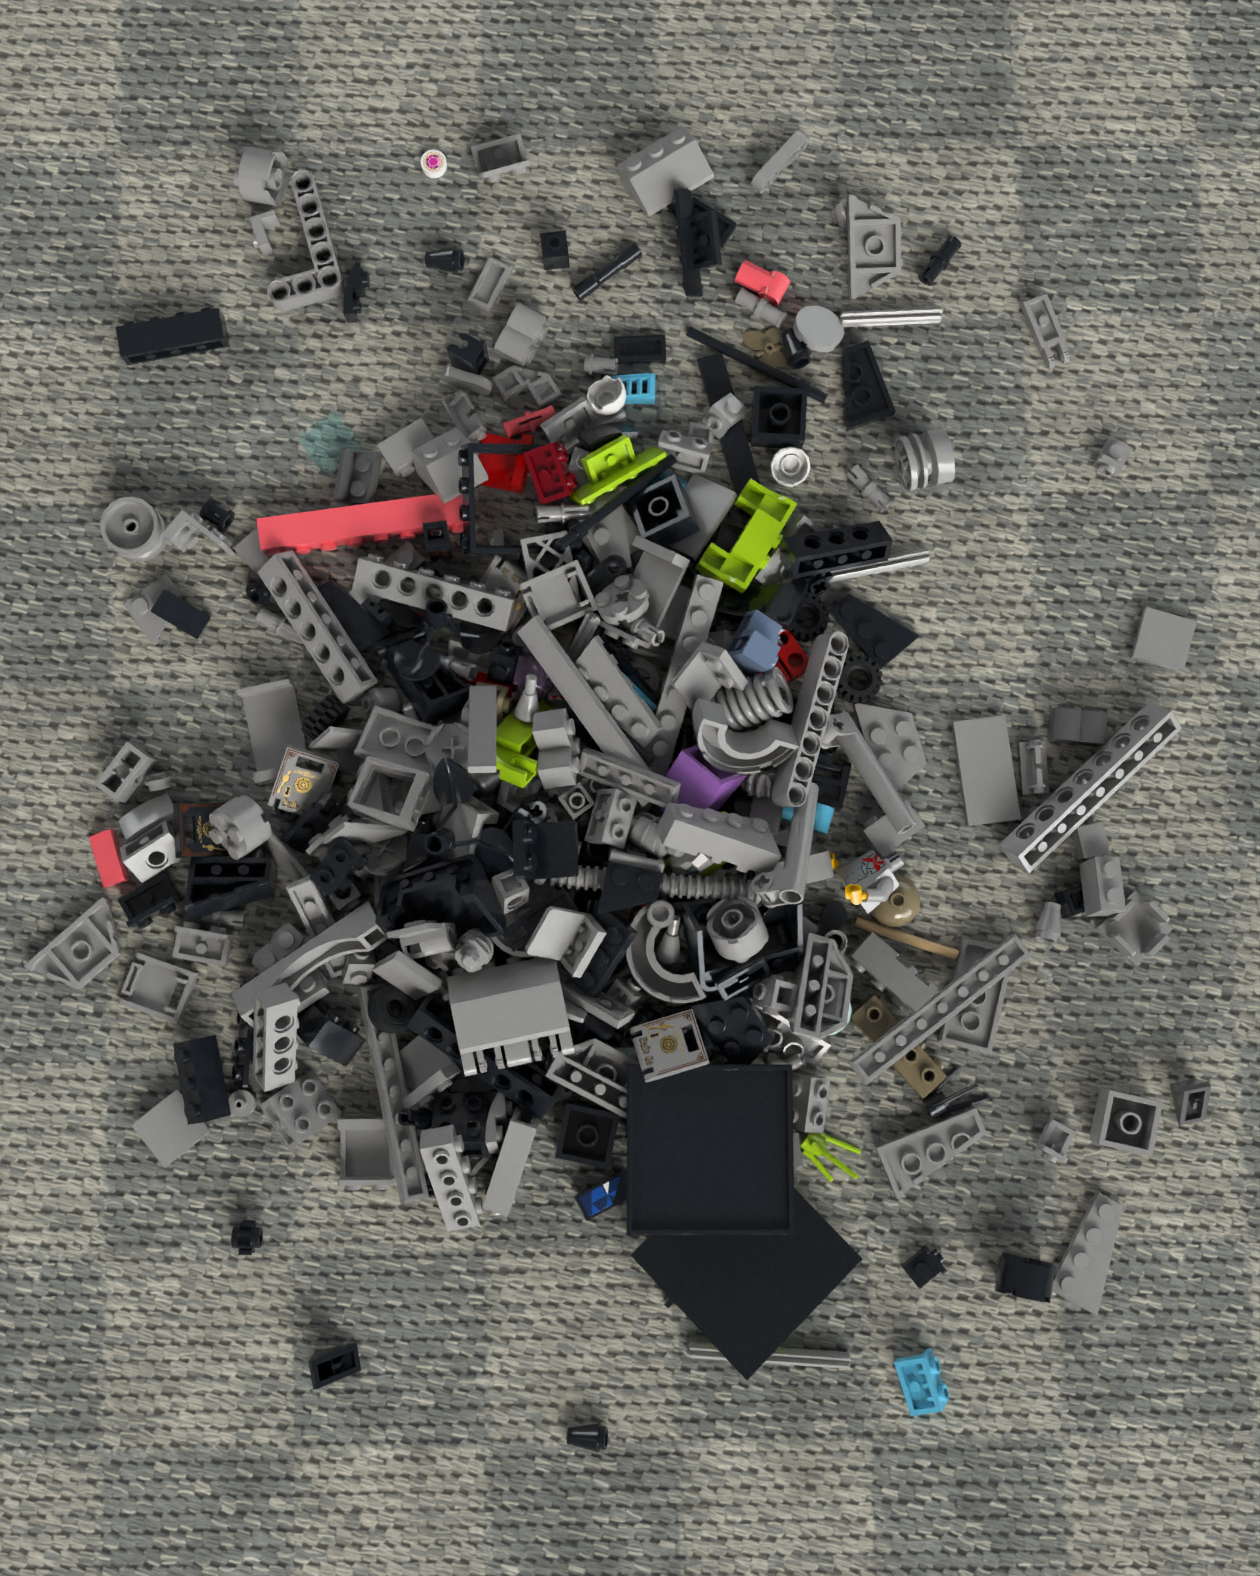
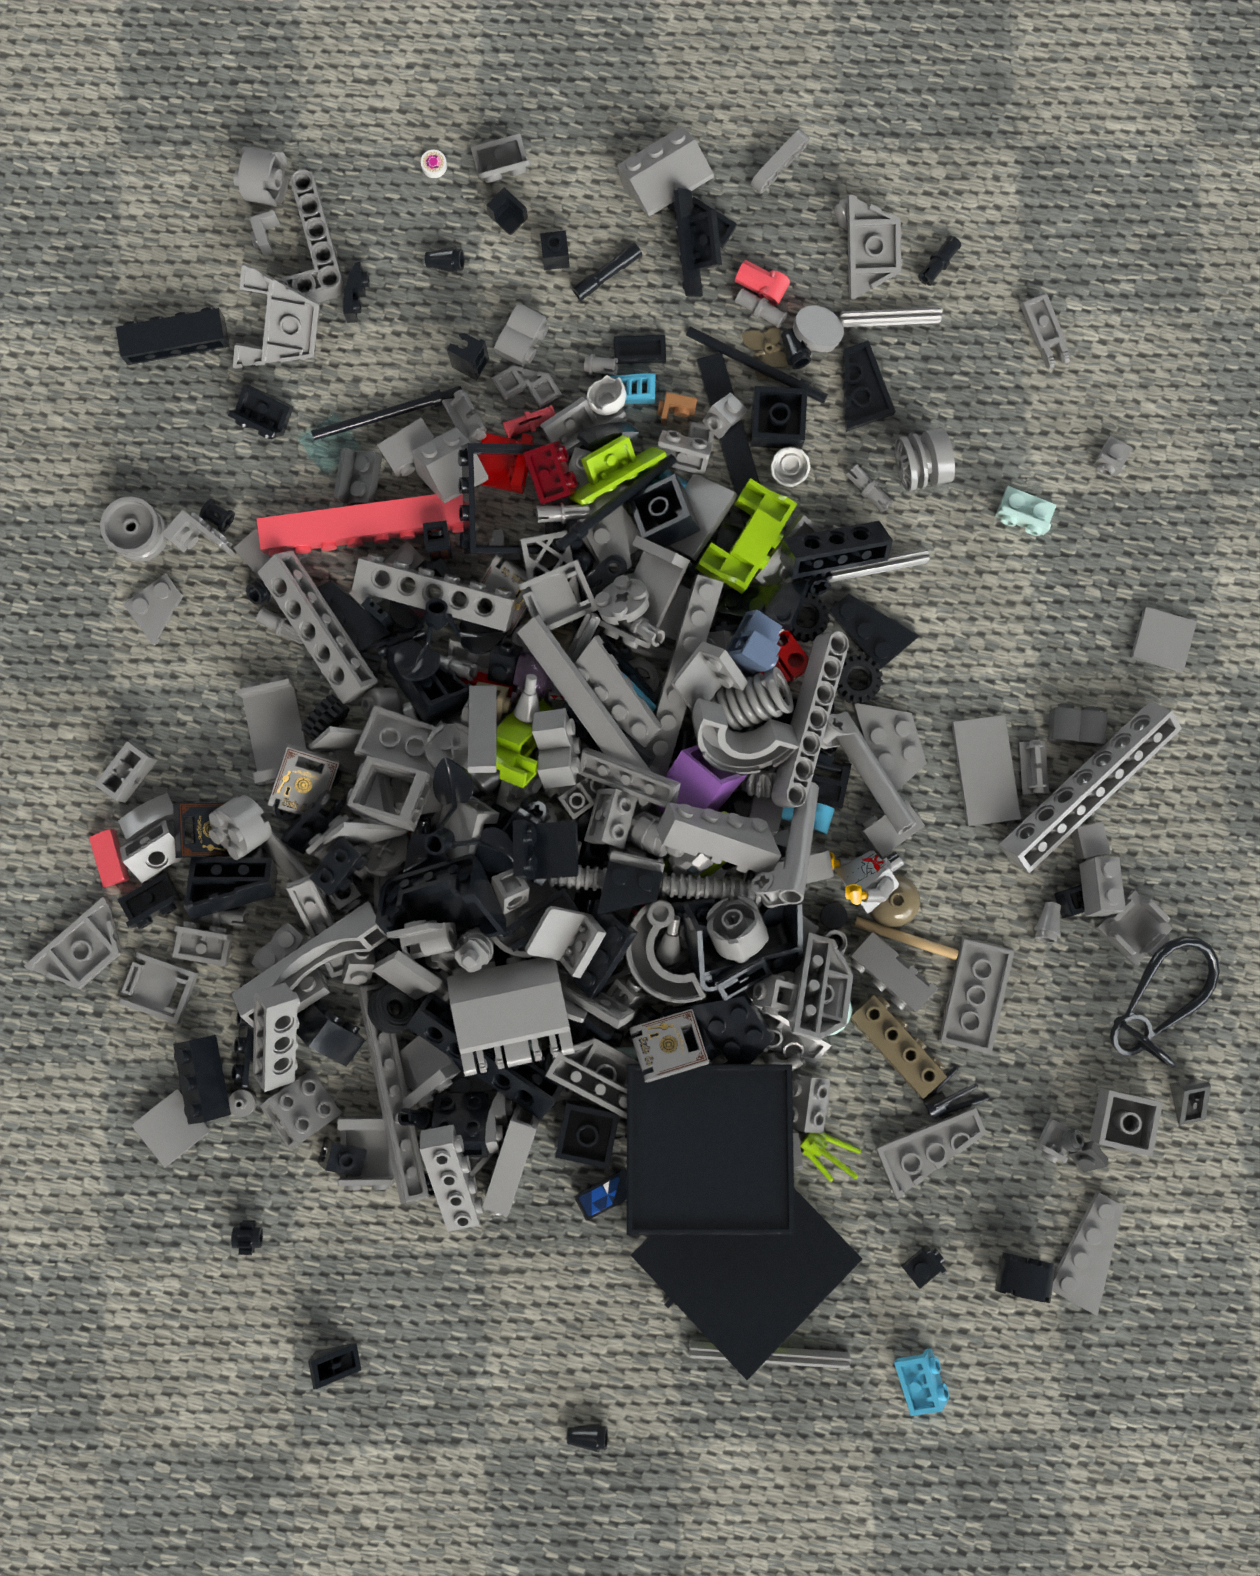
(158, 781): light grey plate -> none
(180, 614): black tile -> none
(261, 412): none -> black bracket
(289, 322): none -> light grey wing
(341, 1158): none -> black bracket
(434, 399): none -> black bar
(467, 380): light grey tile -> none
(489, 285): light grey tile -> none
(507, 211): none -> black panel
(681, 405): none -> medium nougat bracket
(939, 1009): light grey tile -> none
(1025, 511): none -> light aqua bracket
(1085, 1155): none -> dark grey plate
(1145, 1040): none -> black animal

